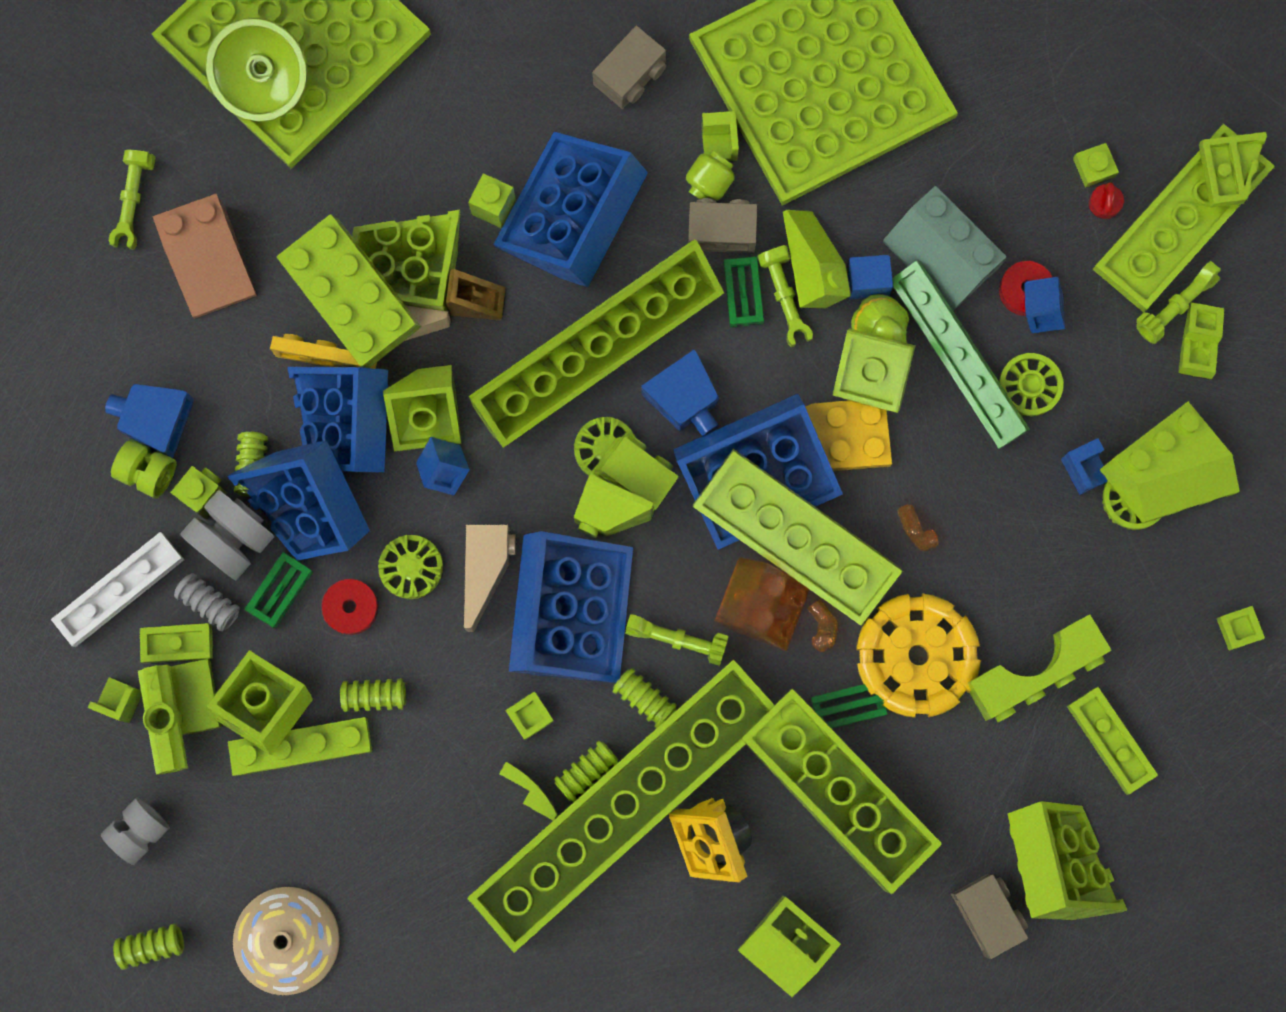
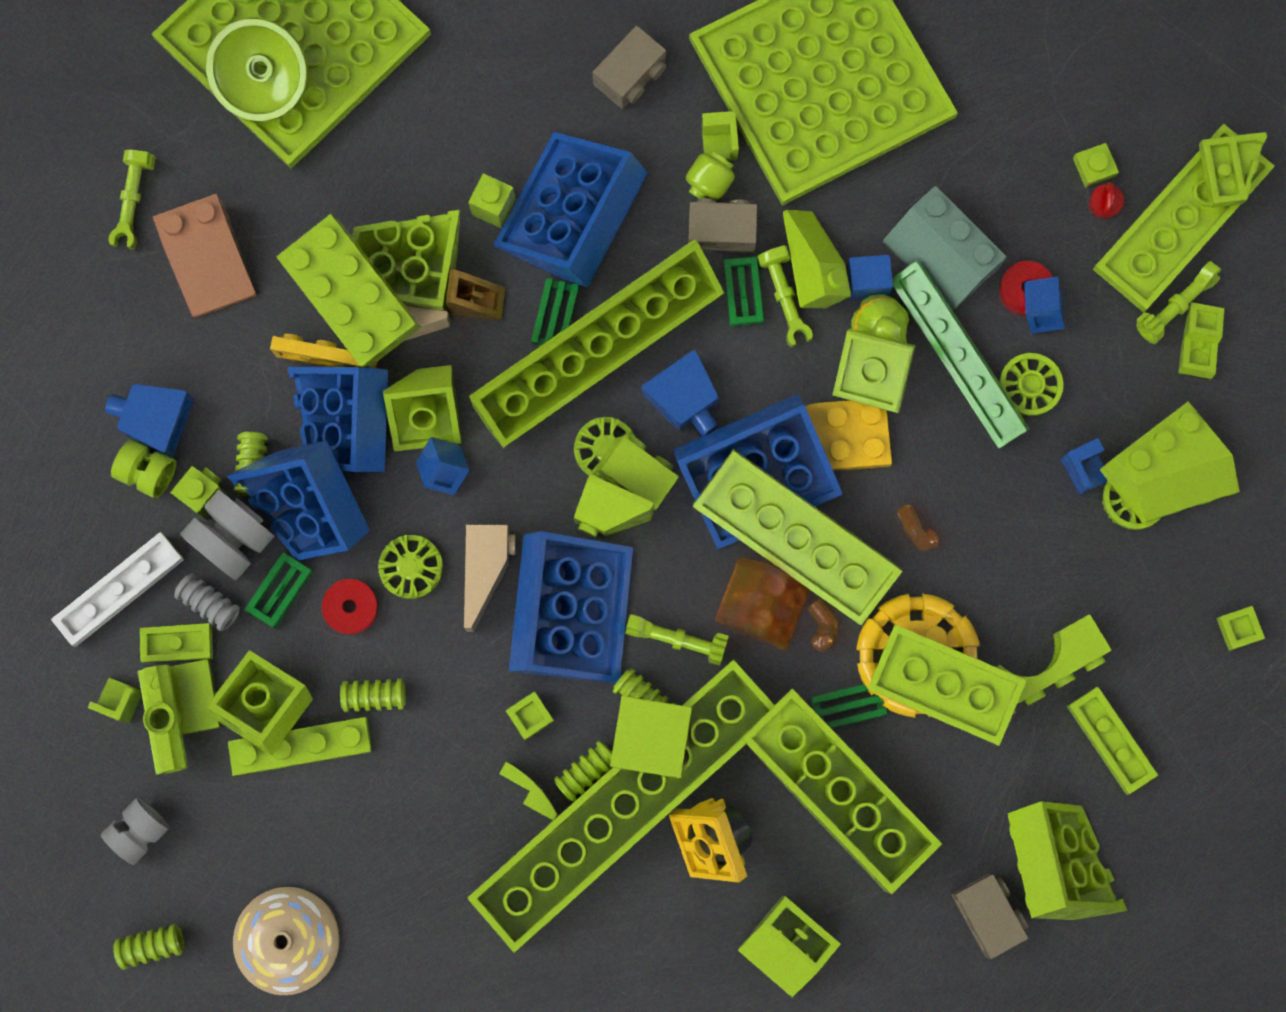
(561, 287): none -> green tile
(651, 737): none -> lime tile
(947, 684): none -> lime plate

